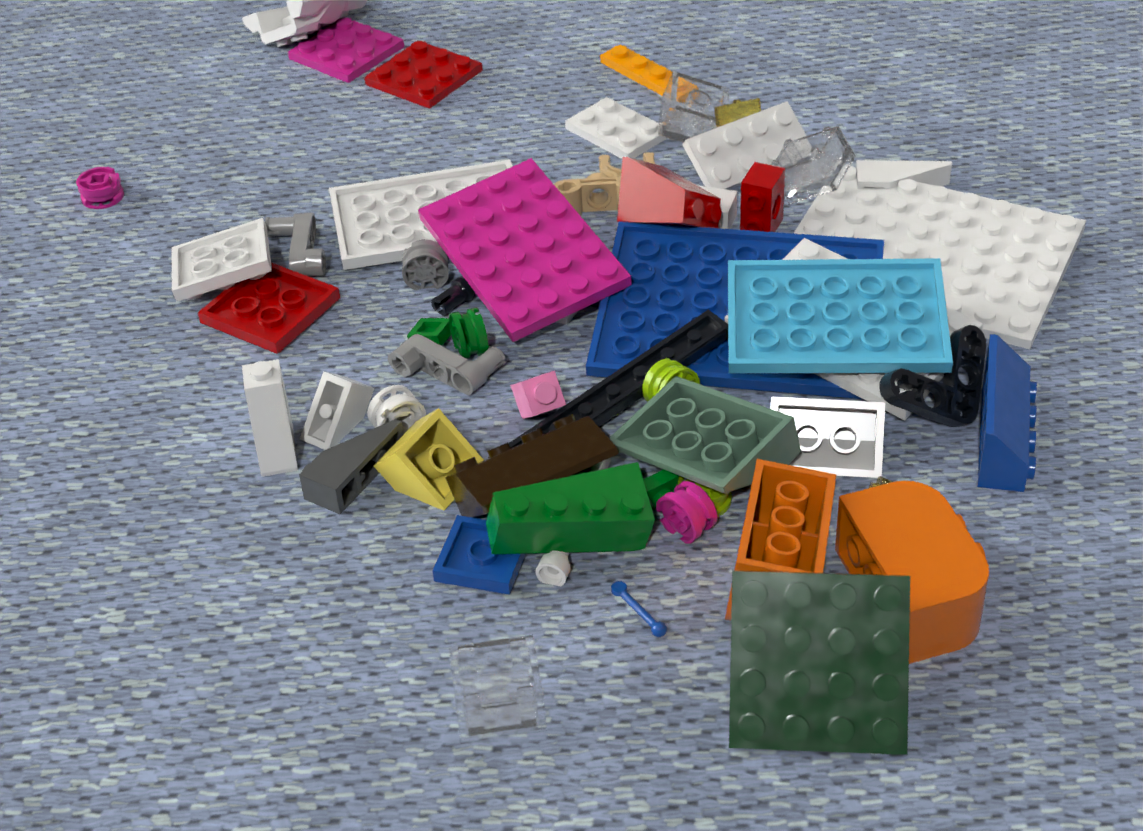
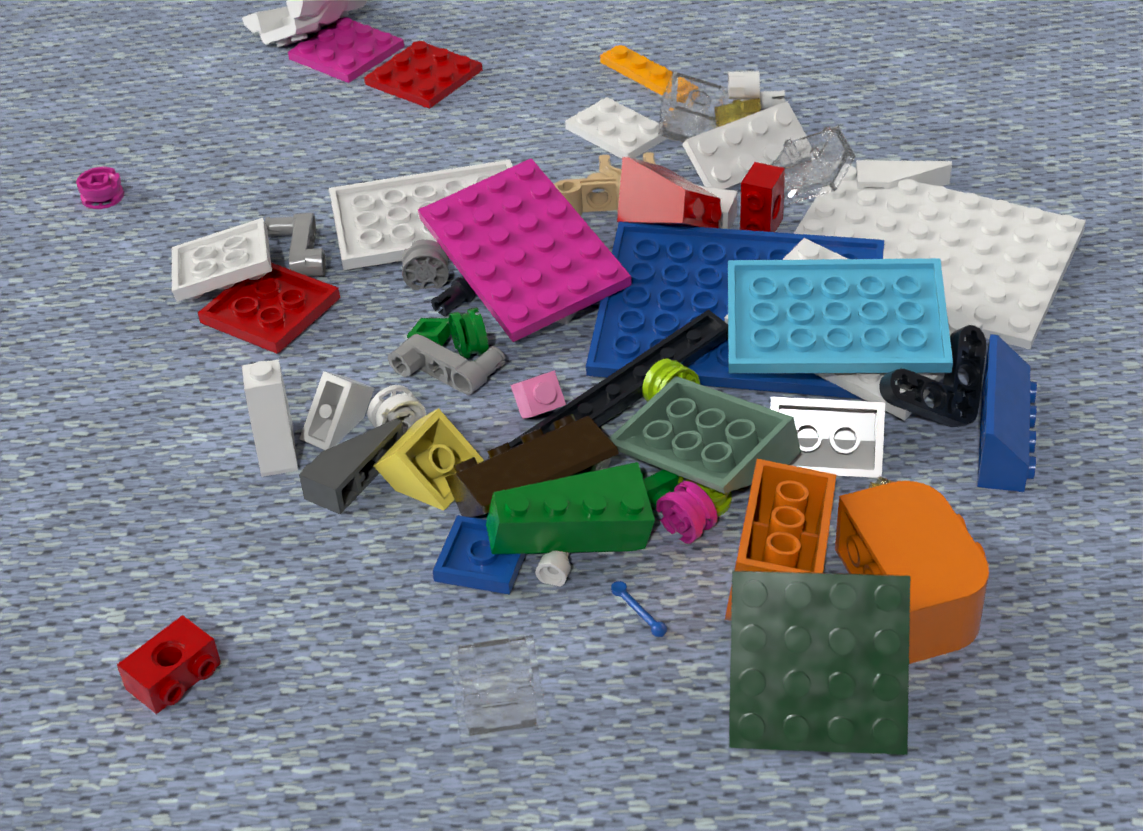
(169, 664): none -> red brick
(746, 86): none -> white beam

